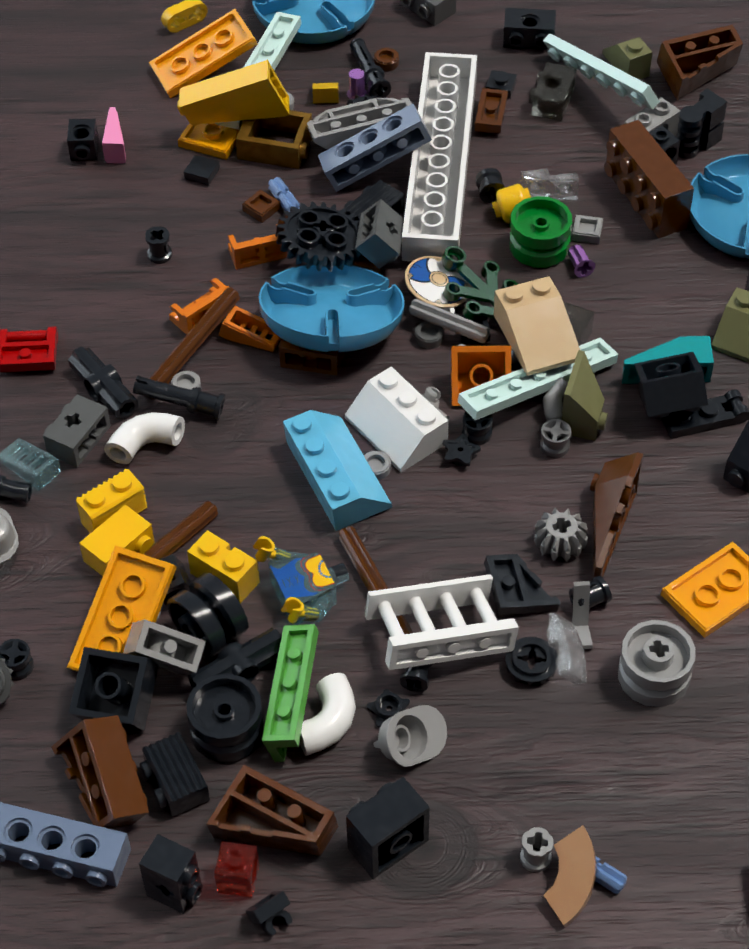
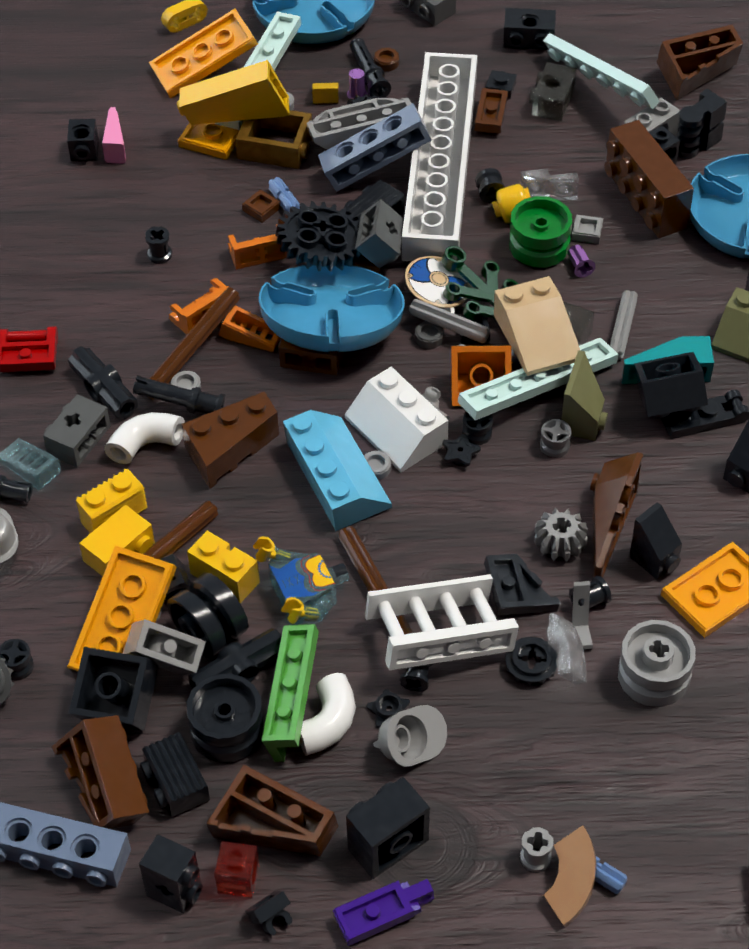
(201, 169): black tile -> none
(229, 435): none -> reddish brown wedge
(381, 909): none -> dark purple hinge
(553, 400): light grey arm -> none
(623, 322): none -> light grey axle
(630, 57): olive slope -> none
(655, 542): none -> black slope

